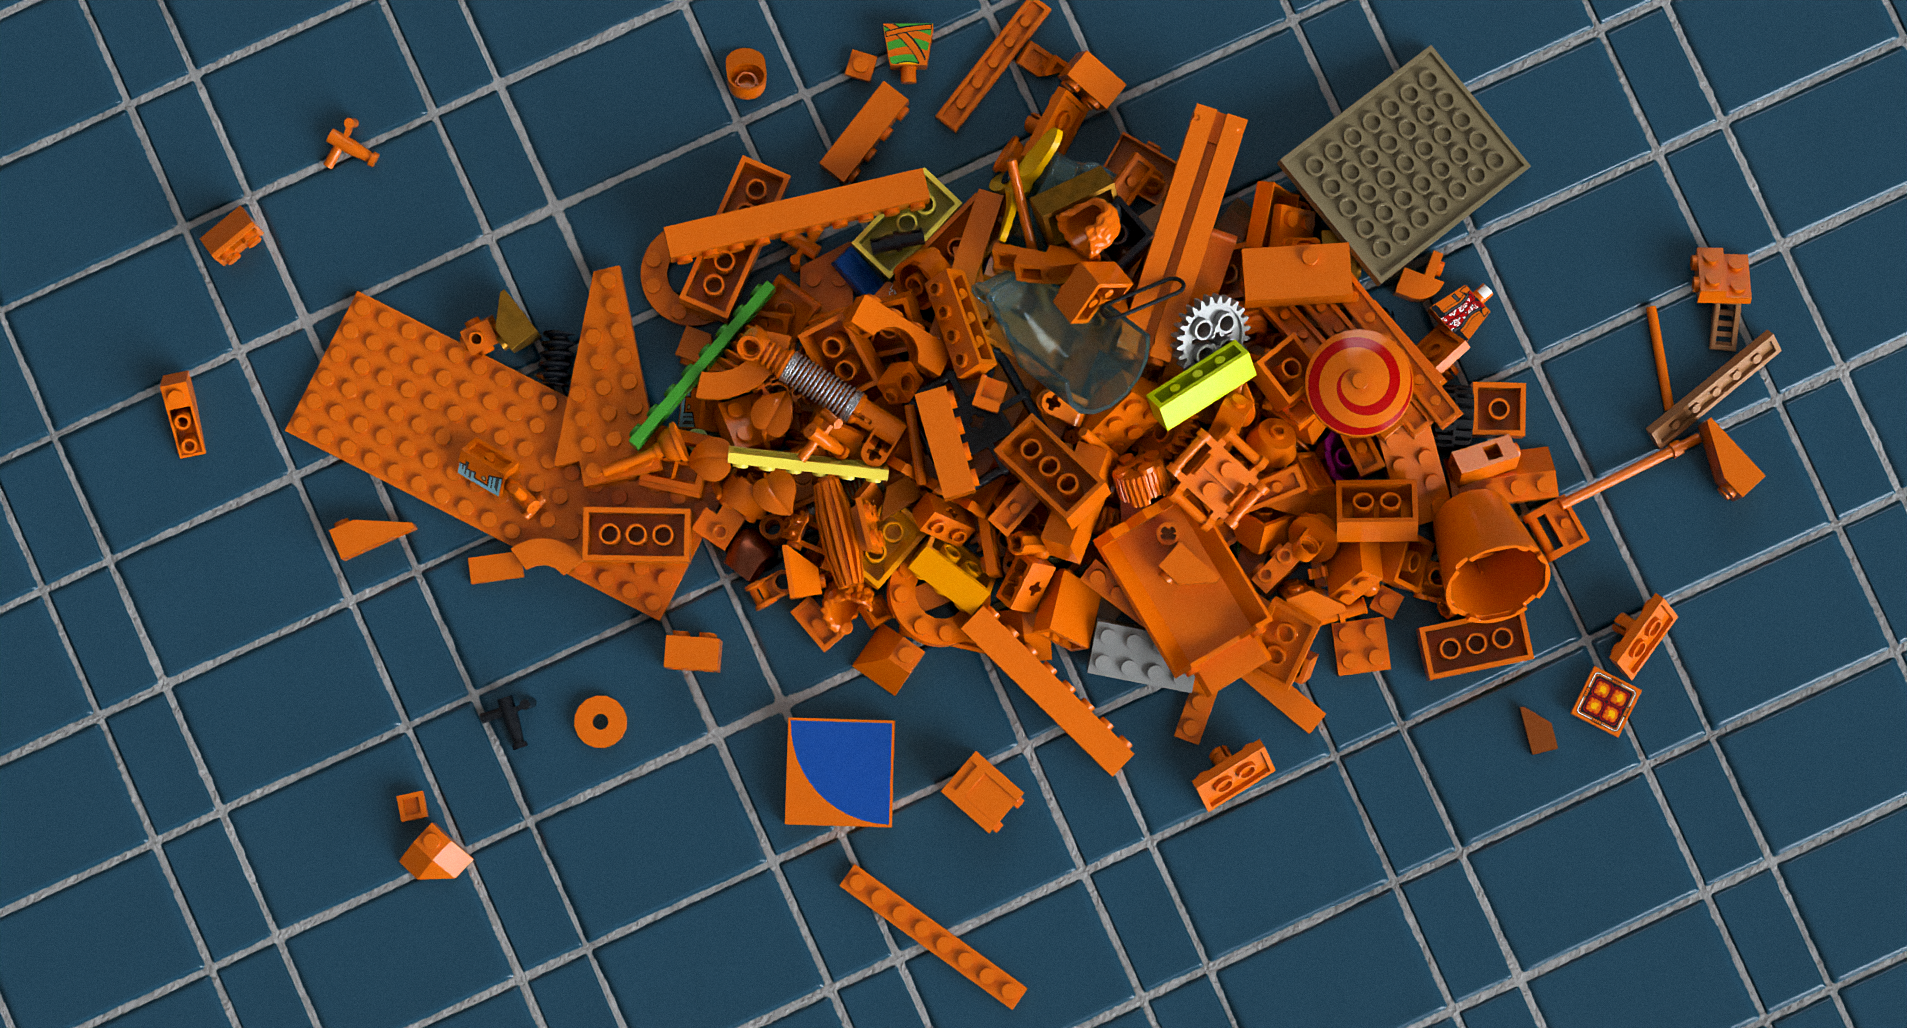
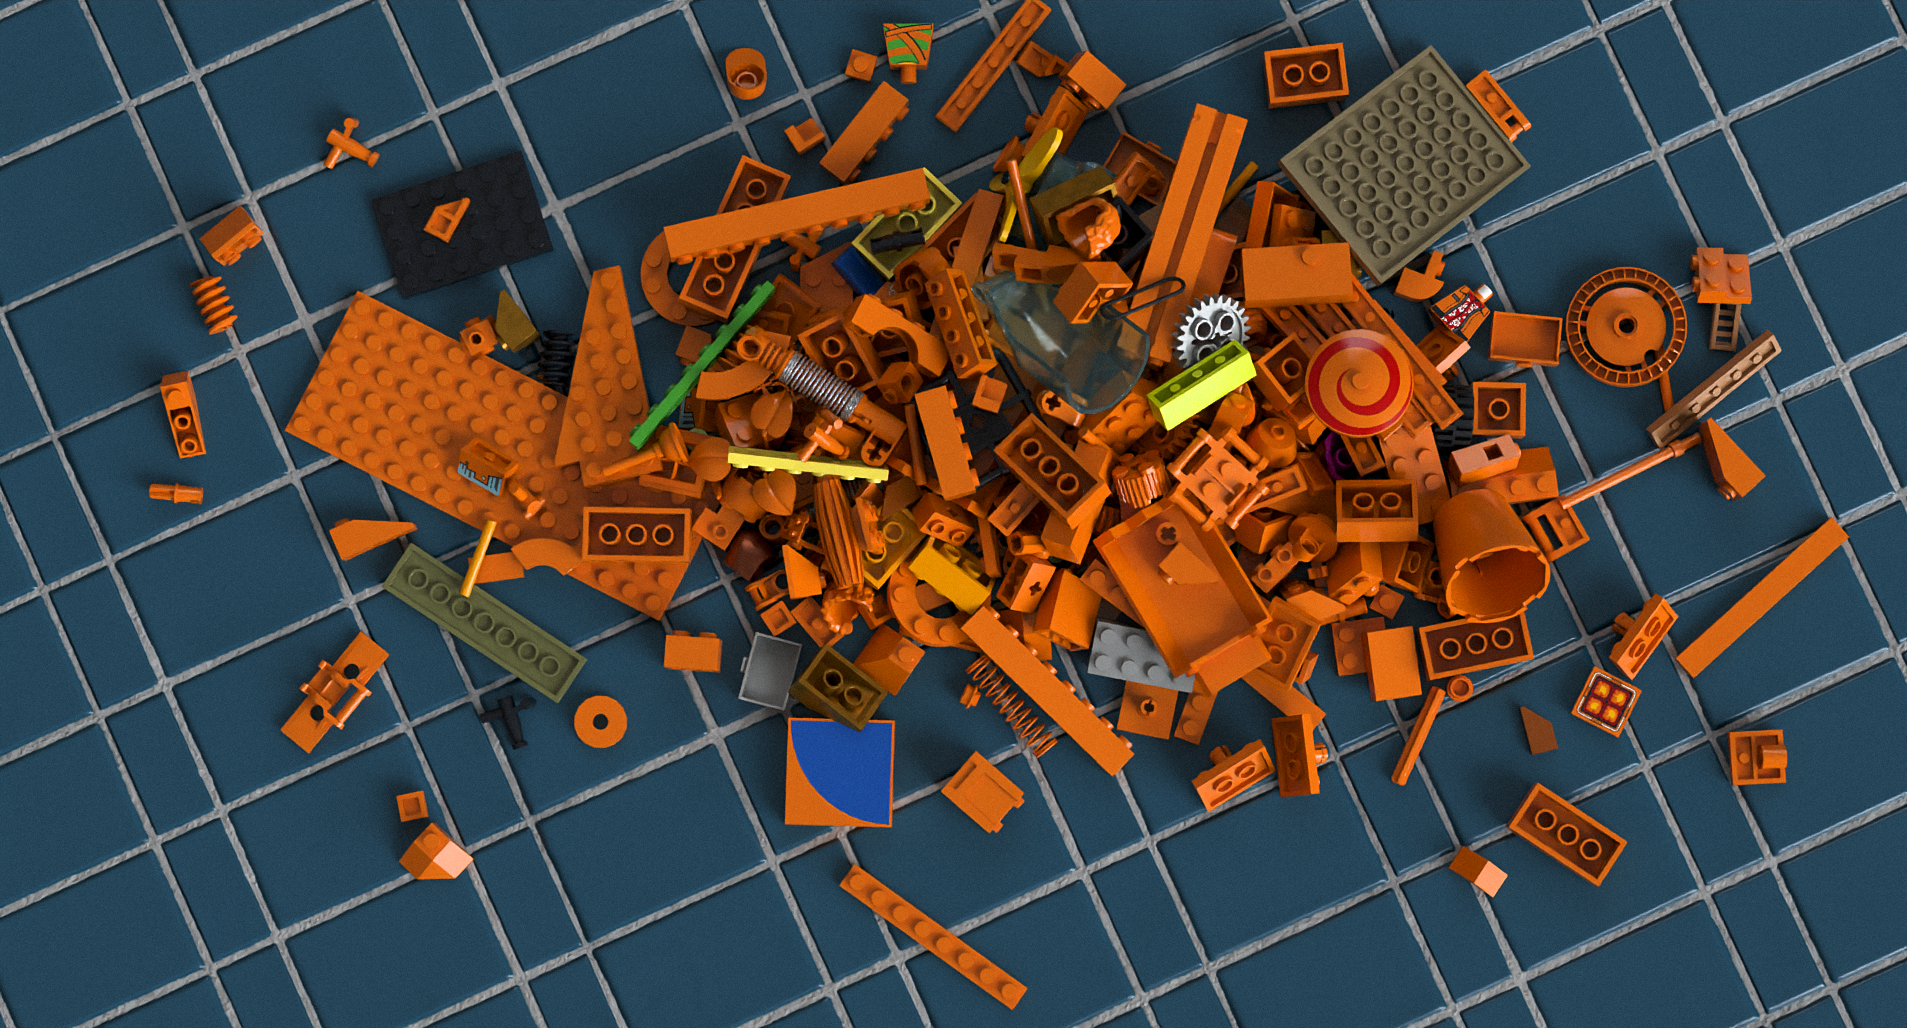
(177, 493): none -> orange axle
(213, 304): none -> orange piece
(329, 687): none -> orange piece
(446, 218): none -> orange tile
(477, 558): none -> light orange bar
(484, 623): none -> olive plate
(494, 232): none -> black plate
(769, 671): none -> light grey container
(778, 618): none -> orange plate
(805, 136): none -> orange panel
(837, 689): none -> pearl gold slope
(970, 696): none -> orange plate
(984, 659): none -> orange piece
(1147, 710): none -> orange tile
(1237, 185): none -> light orange bar
(1297, 755): none -> orange plate
(1305, 75): none -> orange brick
(1391, 663): none -> orange container
(1418, 735): none -> orange axle
(1459, 688): none -> orange plate
(1478, 871): none -> orange slope
(1498, 104): none -> orange plate
(1525, 339): none -> orange container
(1566, 834): none -> orange brick
(1629, 306): none -> orange piece
(1757, 757): none -> orange plate
(1761, 597): none -> orange tile

